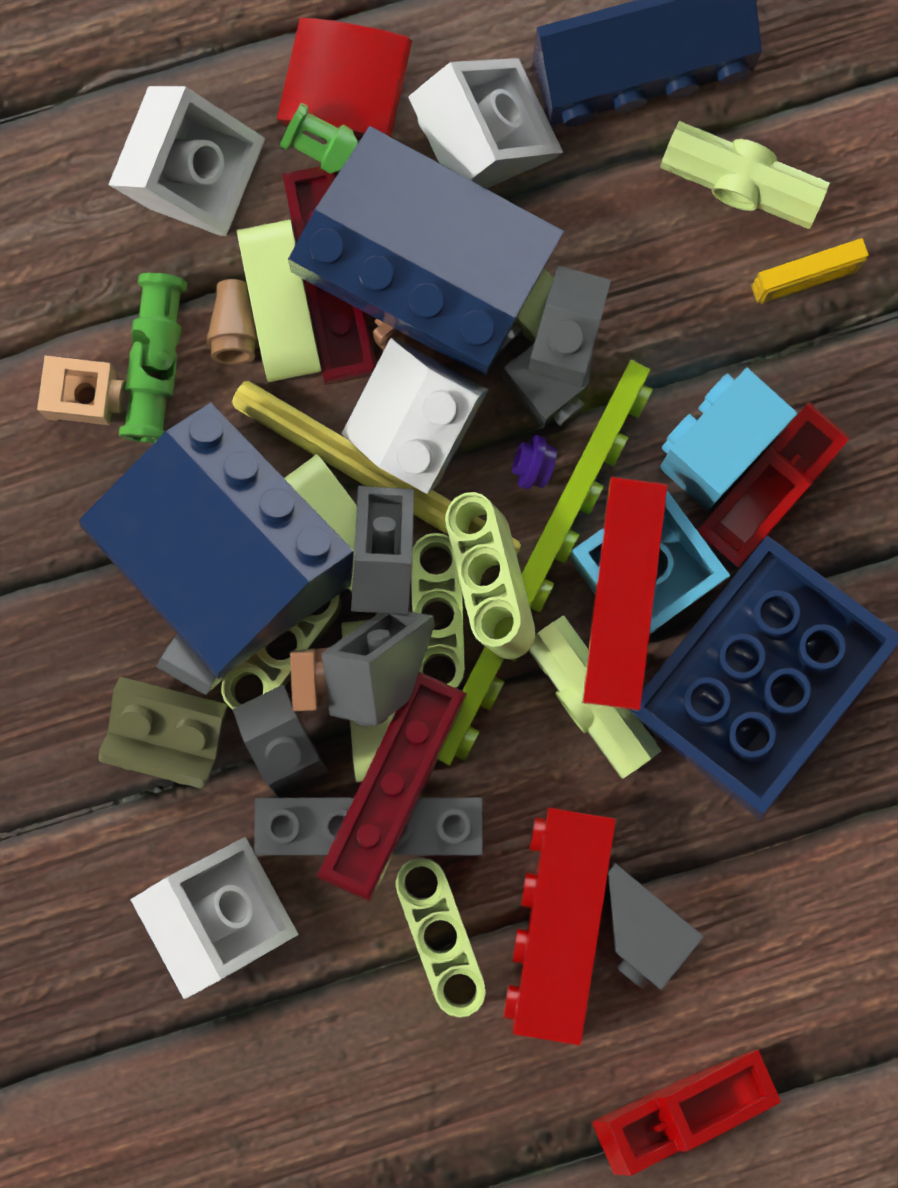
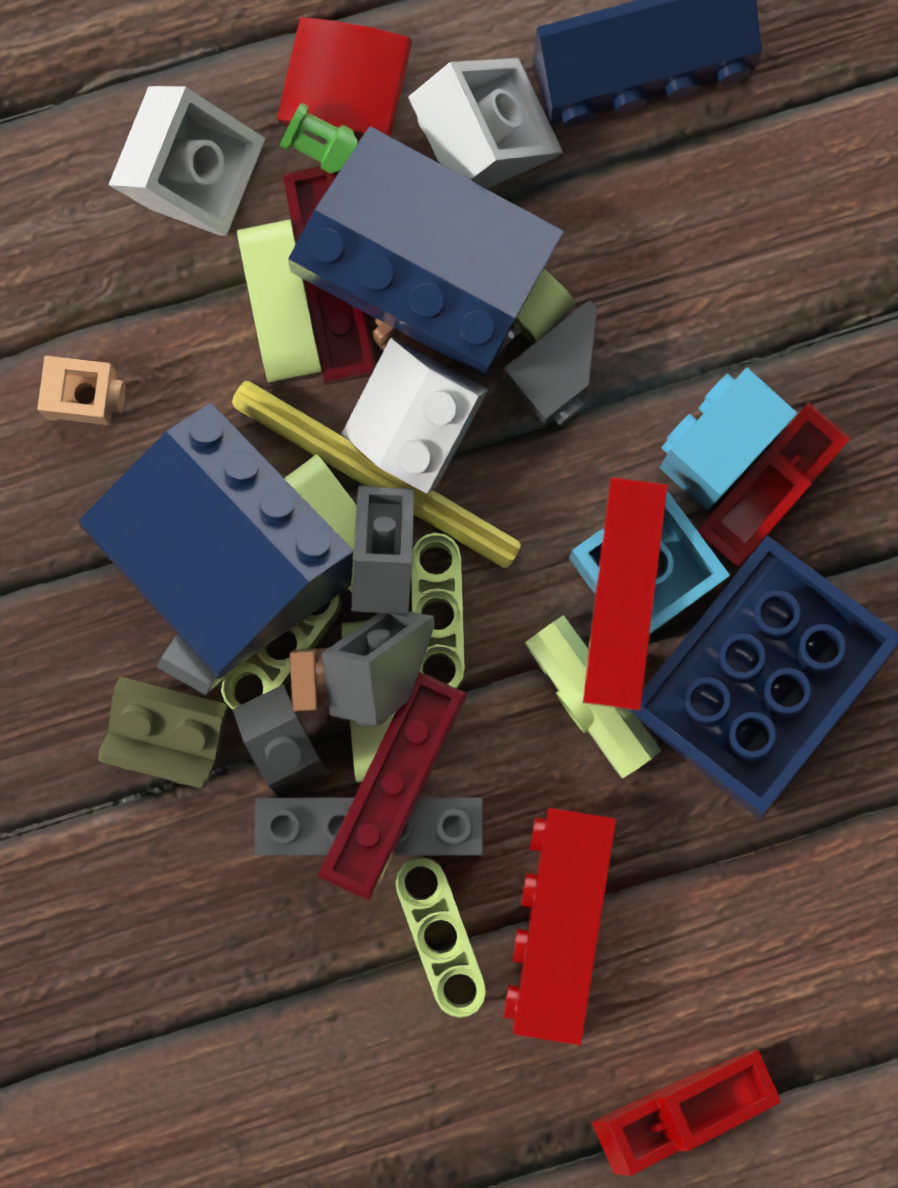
(152, 351): bright green piece -> none
(214, 917): white slope -> none
(232, 326): medium nougat cone -> none
(472, 558): yellowish green beam -> none
(534, 462): dark purple plate -> none
(553, 544): lime plate -> none
(569, 326): dark grey slope -> none
(645, 931): dark grey slope -> none
(744, 175): yellowish green piece -> none
(809, 271): yellow tile -> none

